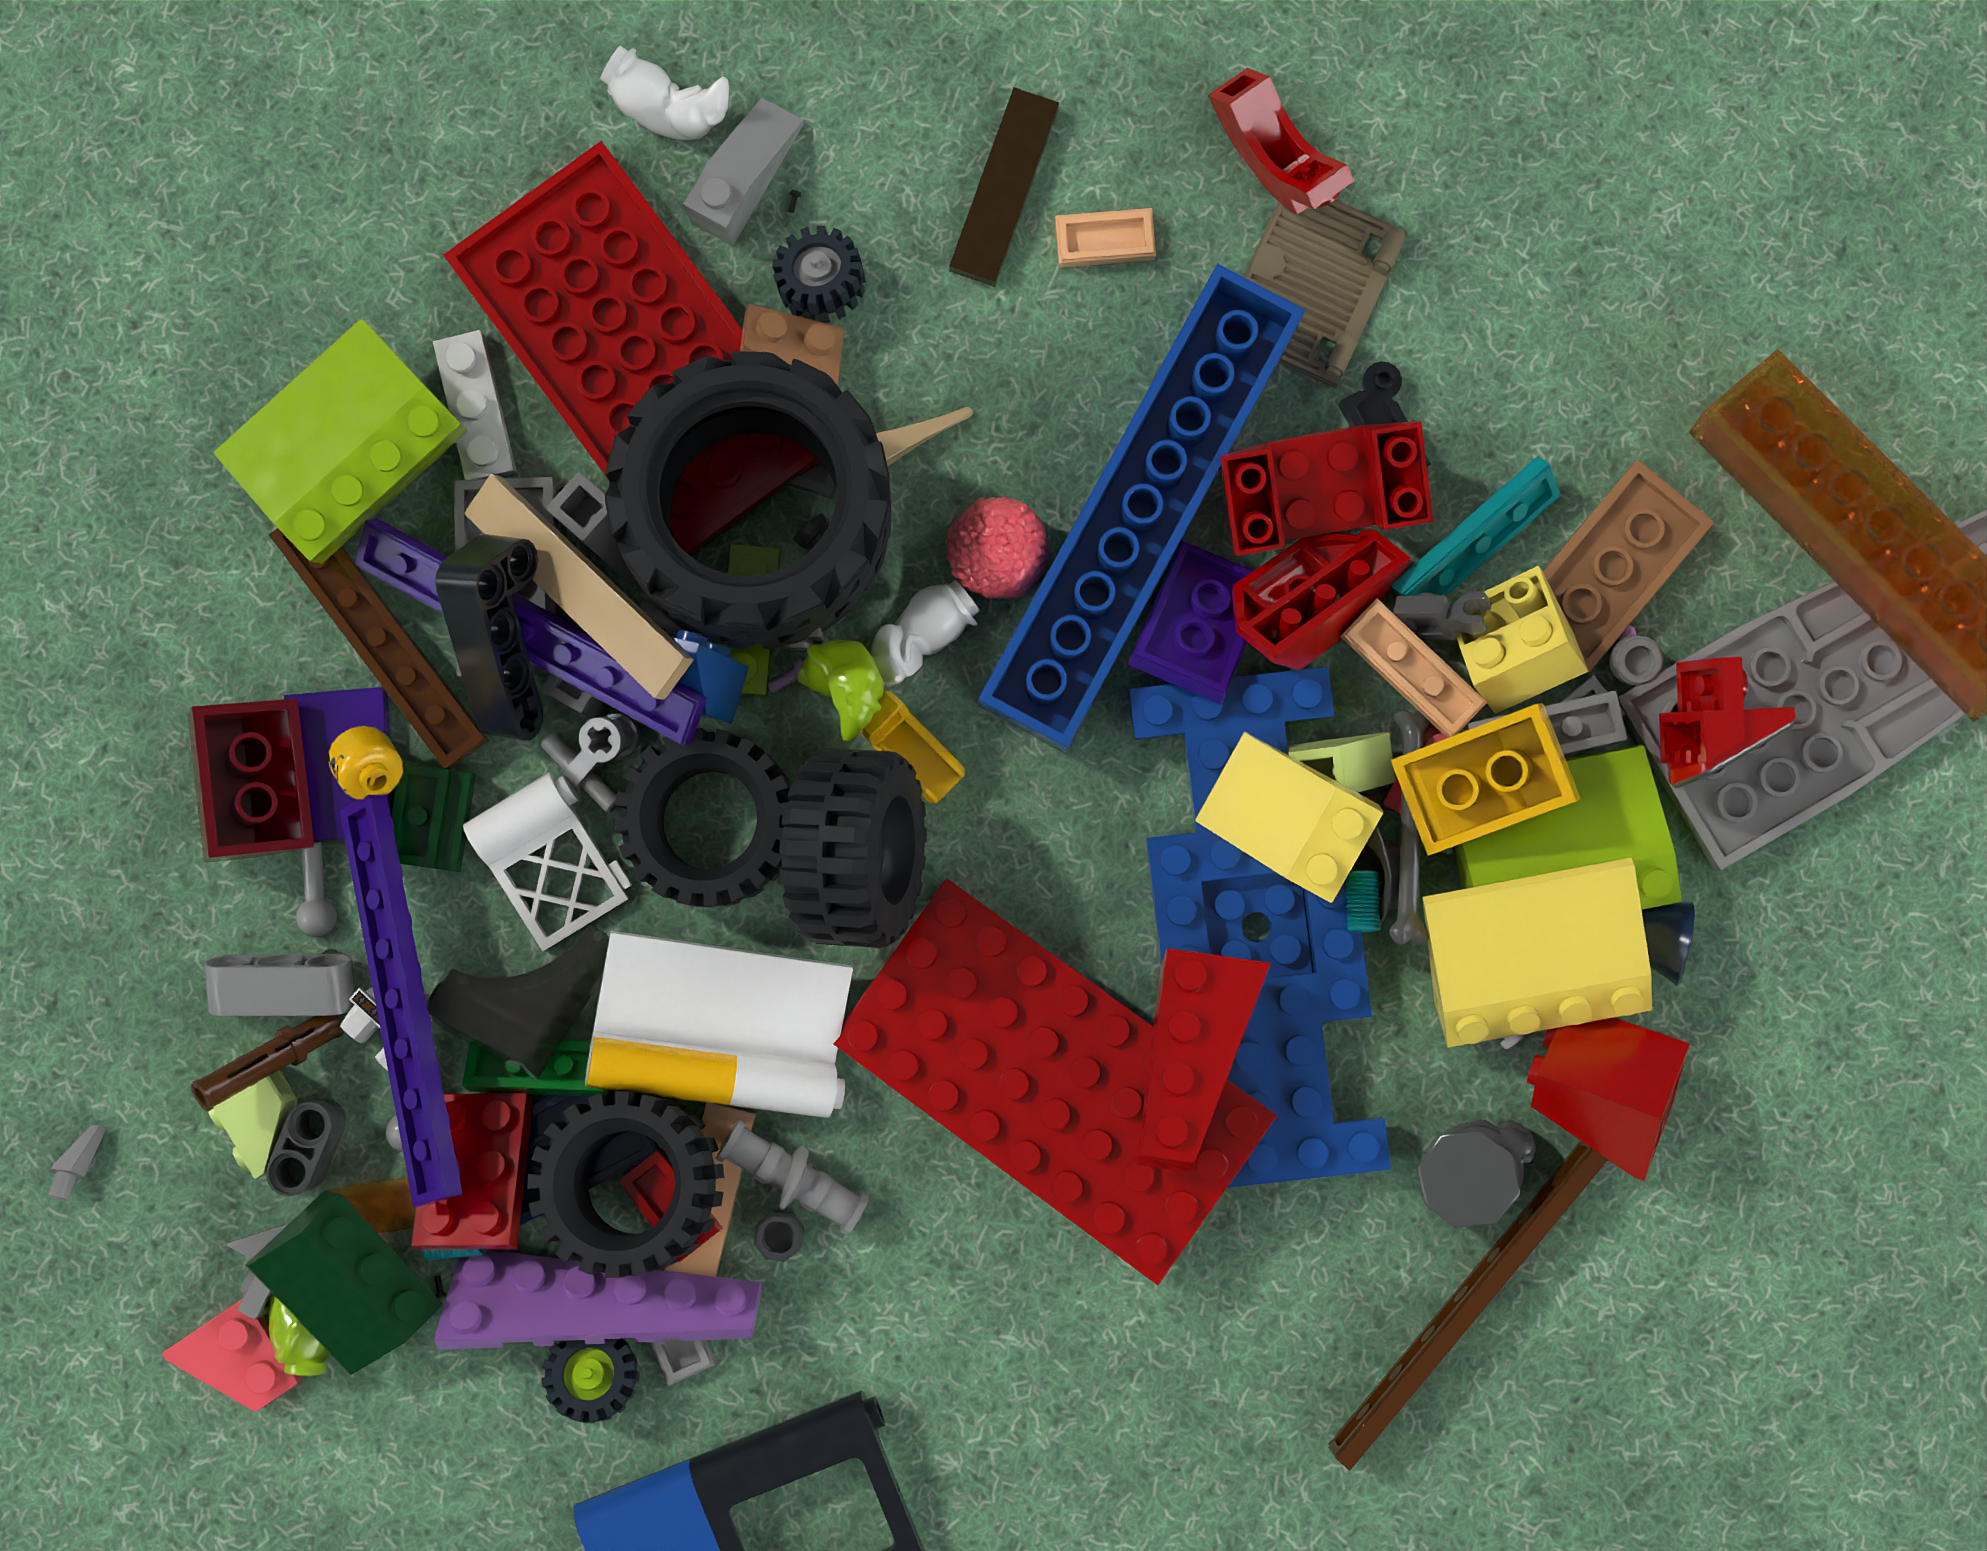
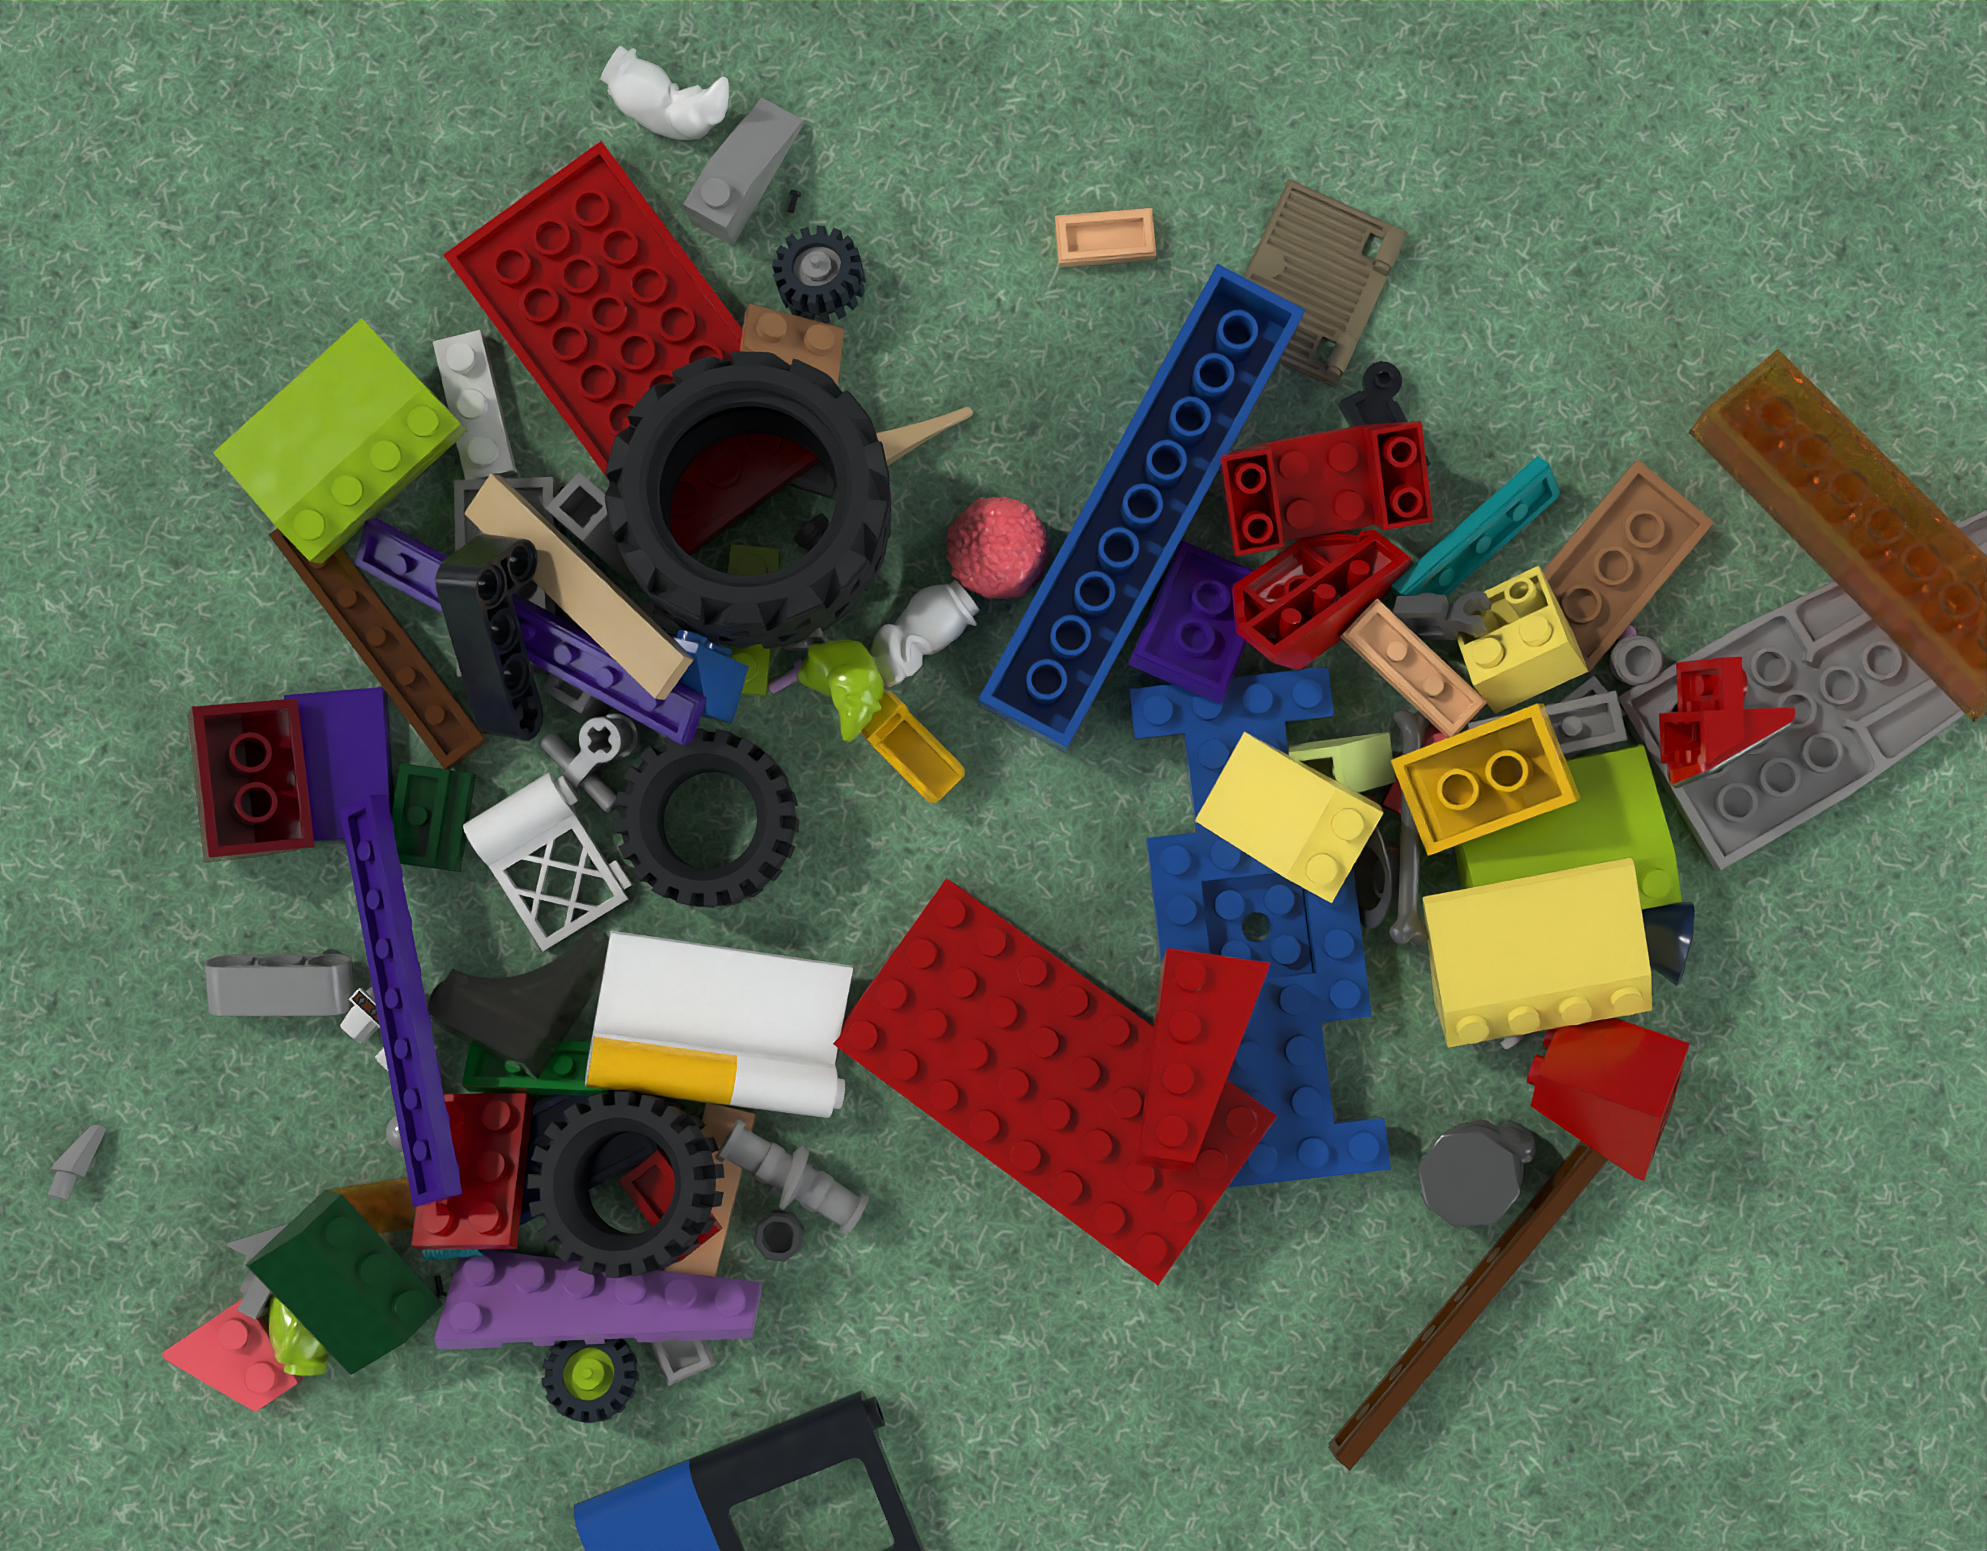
(255, 1121): yellowish green slope -> none
(287, 1048): reddish brown pin -> none
(301, 1143): dark grey beam -> none
(316, 914): light grey bar -> none
(365, 762): yellow head -> none
(853, 847): black tyre -> none
(1004, 187): dark brown tile -> none
(1274, 147): red arch -> none
(1357, 889): teal piece -> none

